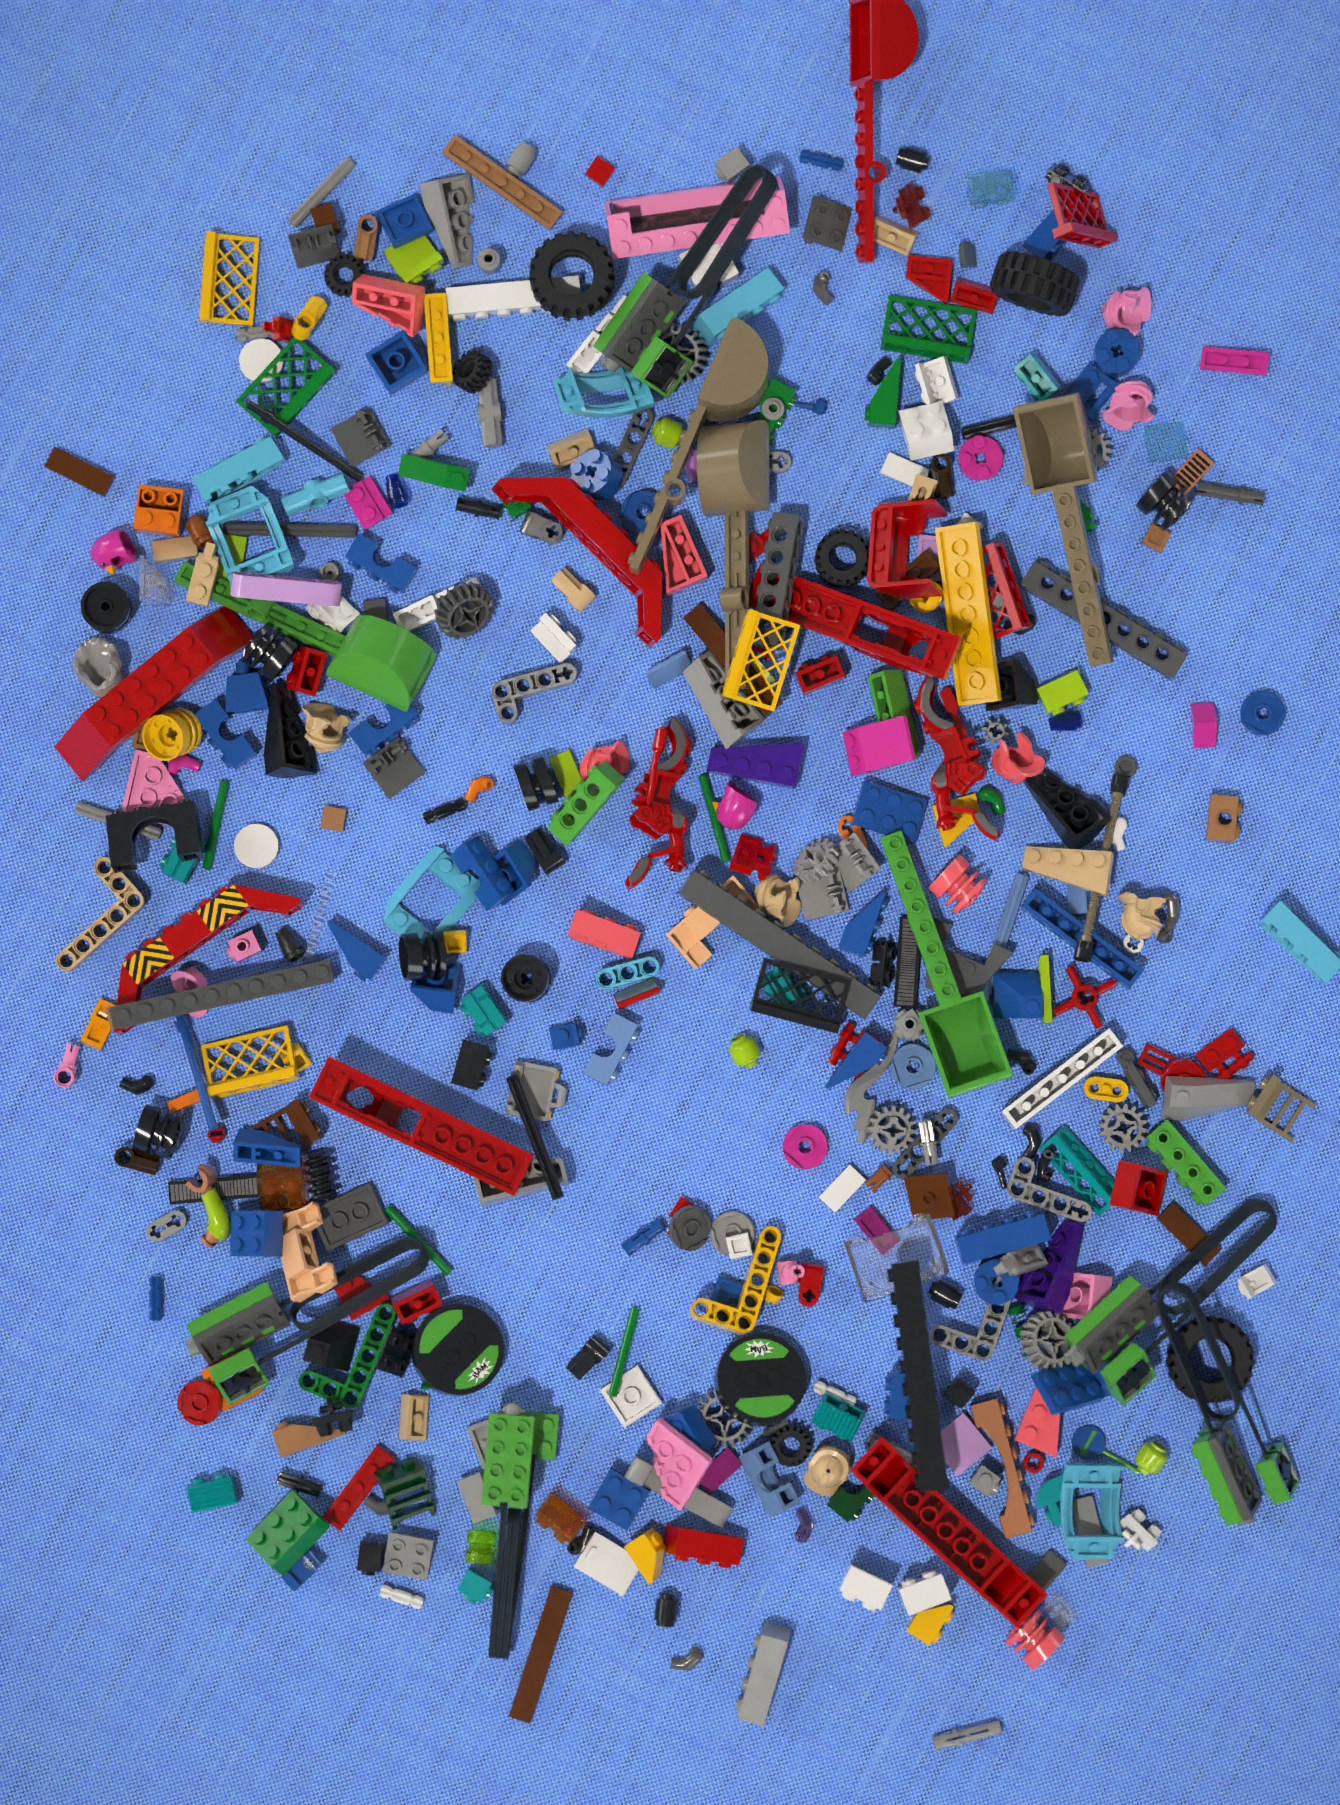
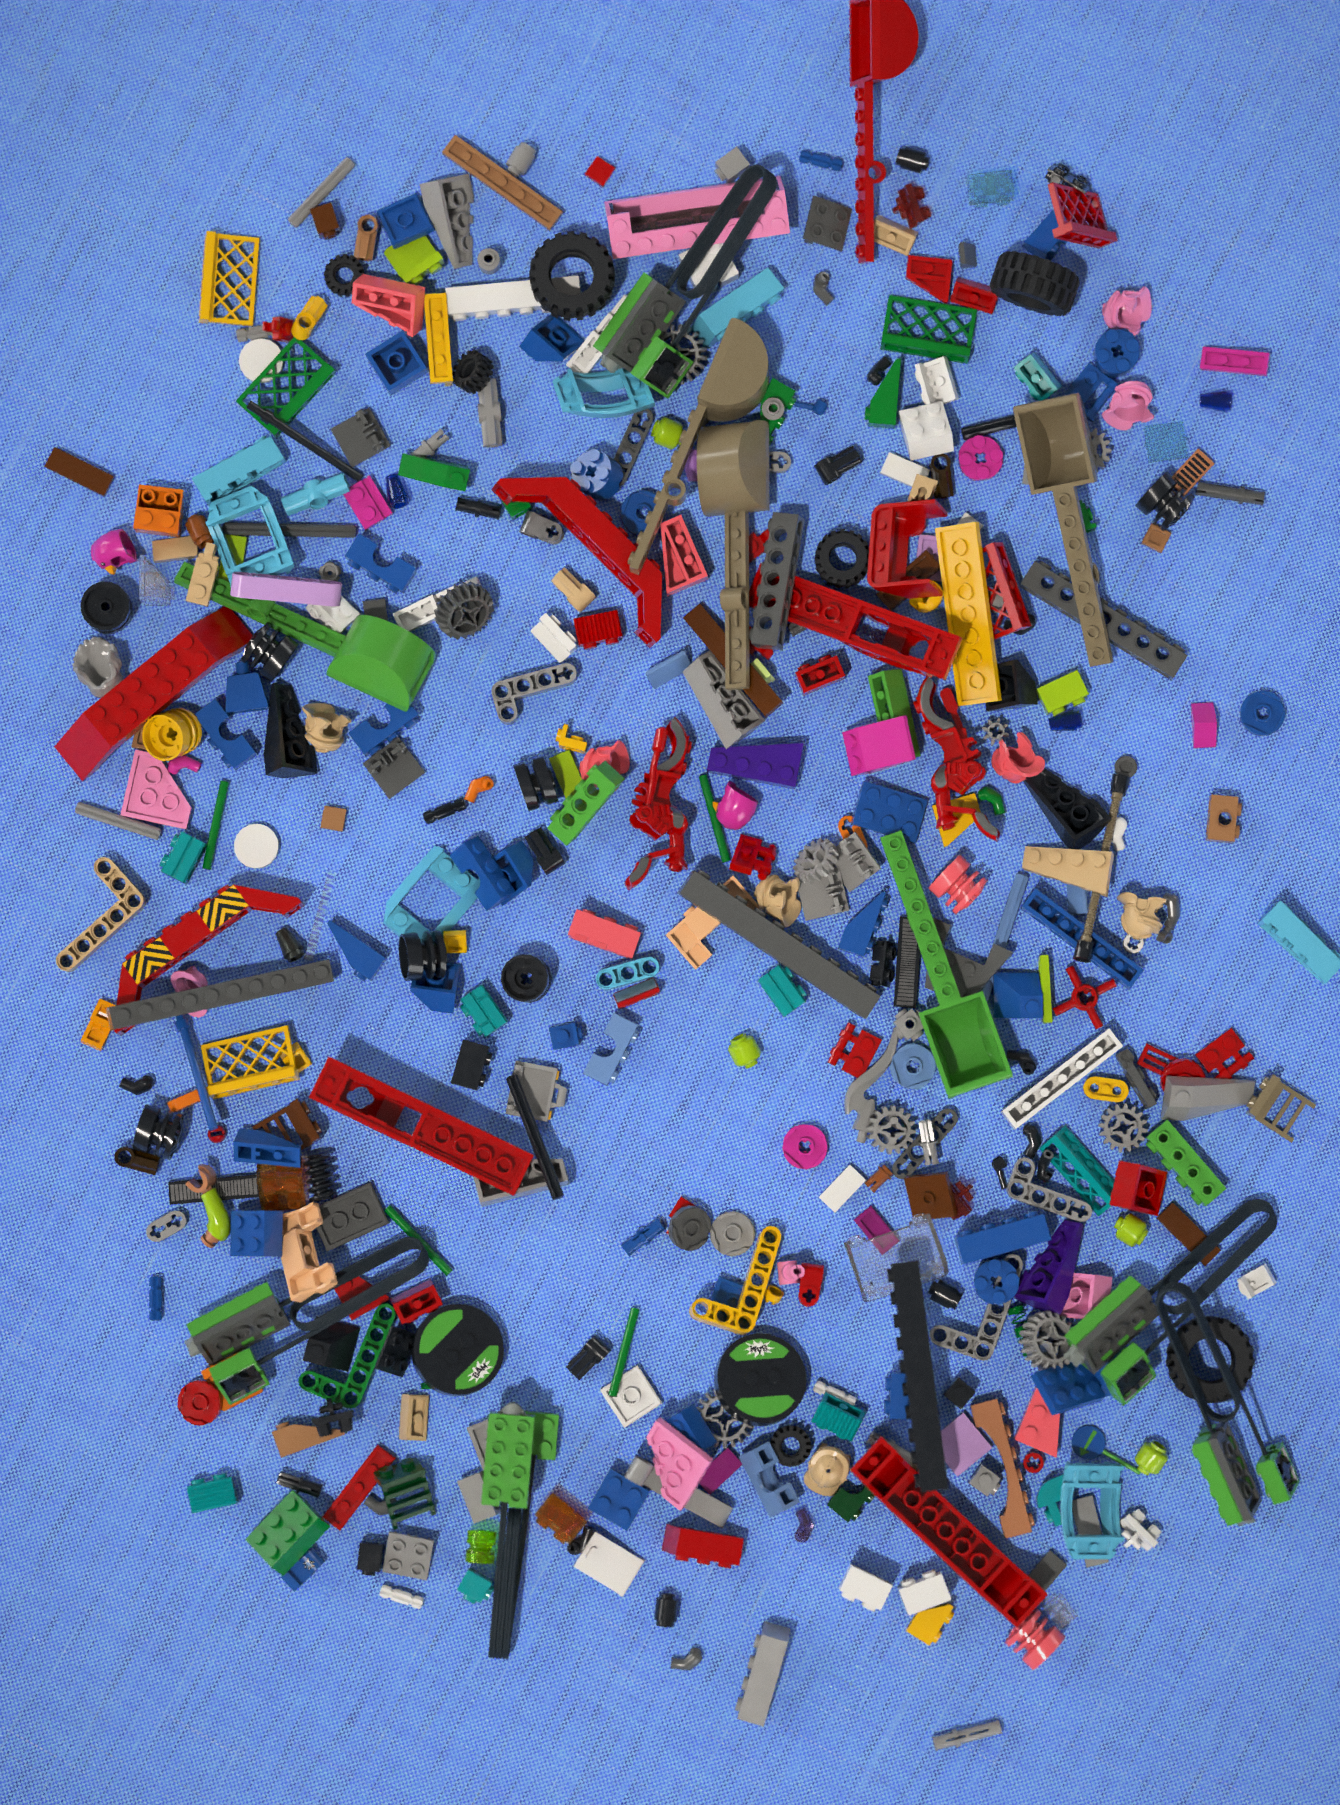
(68, 1064): bright pink pin -> none
(125, 827): black arch -> none
(244, 946): bright pink brick -> none
(306, 671): red brick -> none
(314, 246): dark grey hinge -> none
(540, 1654): reddish brown tile -> none
(551, 340): none -> blue slope
(570, 448): tan slope -> none
(573, 743): none -> yellow bracket
(598, 629): none -> red brick
(648, 1554): yellow slope -> none
(739, 1246): white tile -> none
(741, 655): yellow fence -> none
(769, 1430): dark grey piece -> none
(793, 1014): black fence -> none
(833, 467): none -> black piece
(861, 1058): blue slope -> none
(1021, 1261): light grey hinge -> none
(1131, 1230): none -> lime head
(1217, 401): none -> clear blue cone

